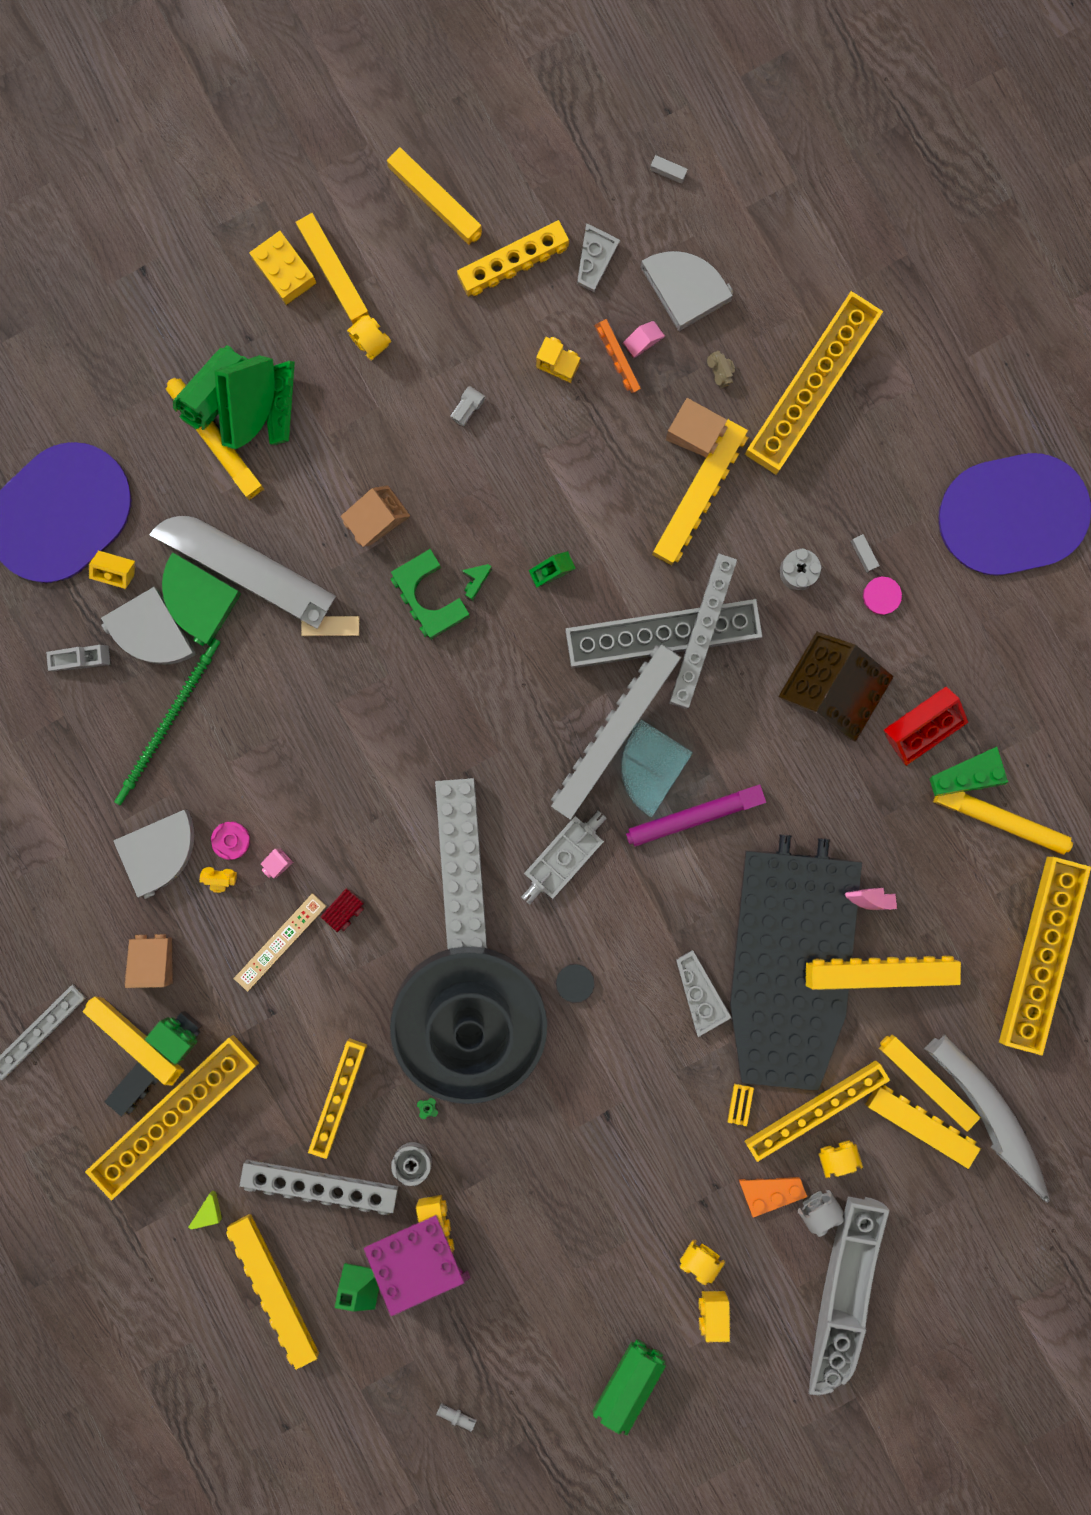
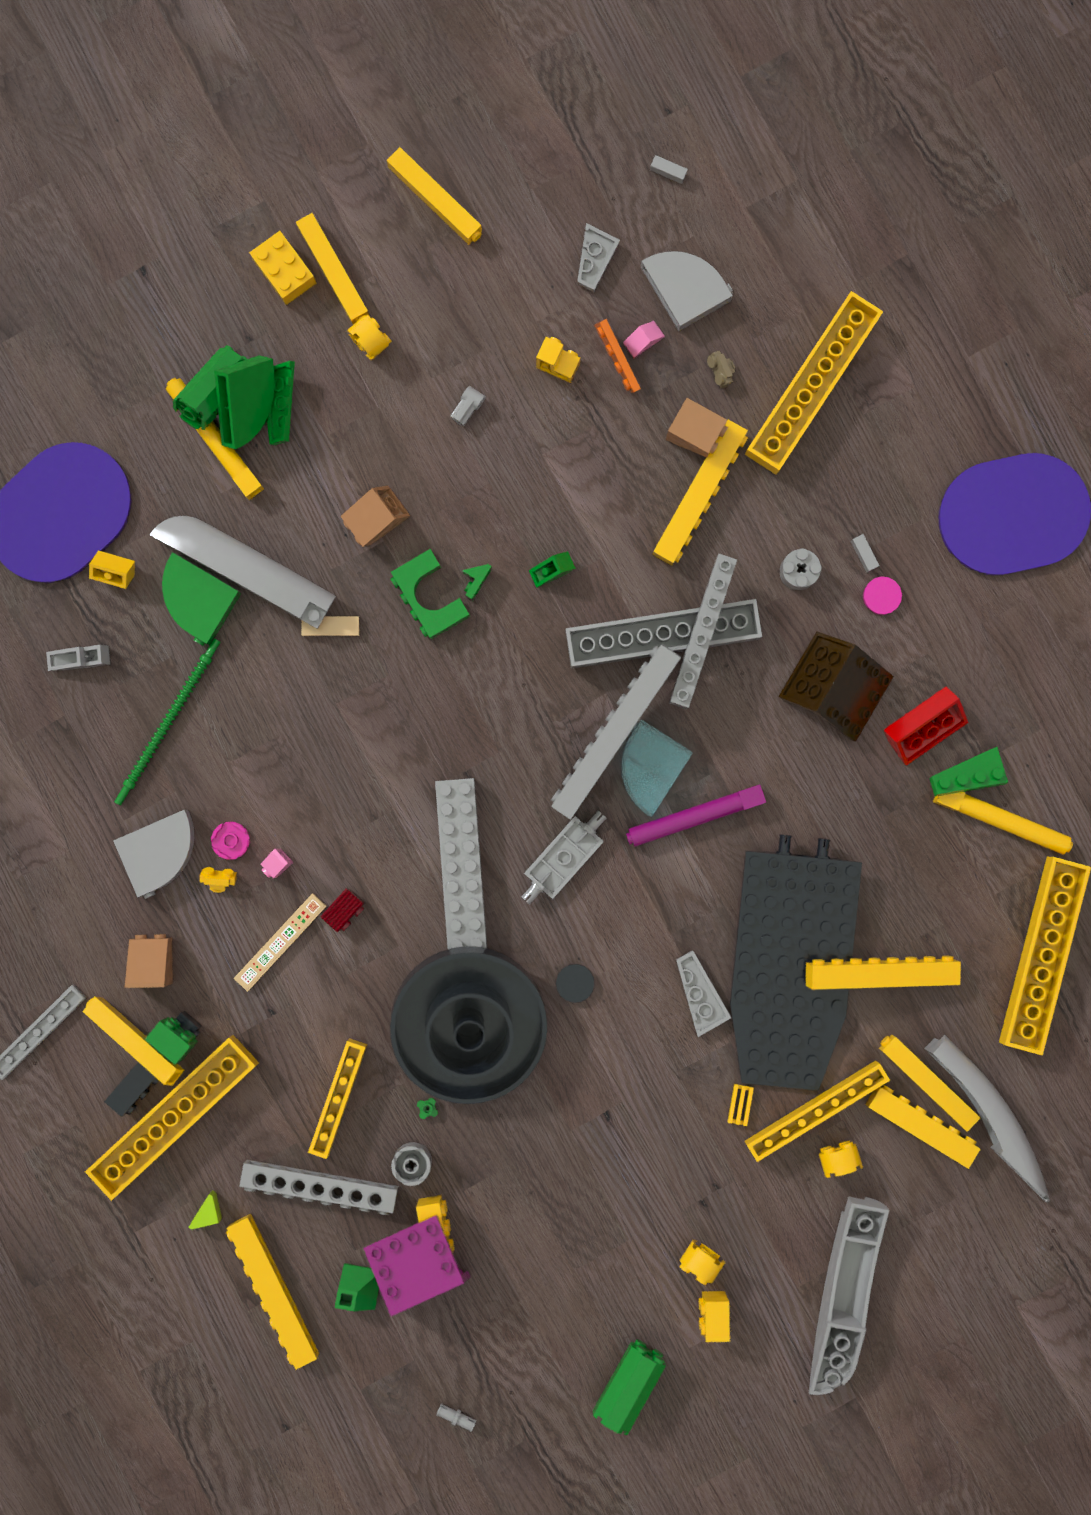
(148, 630): light grey brick -> none
(552, 232): yellow brick -> none
(770, 1194): orange wing -> none
(821, 1212): light grey brick -> none
(873, 899): bright pink slope -> none

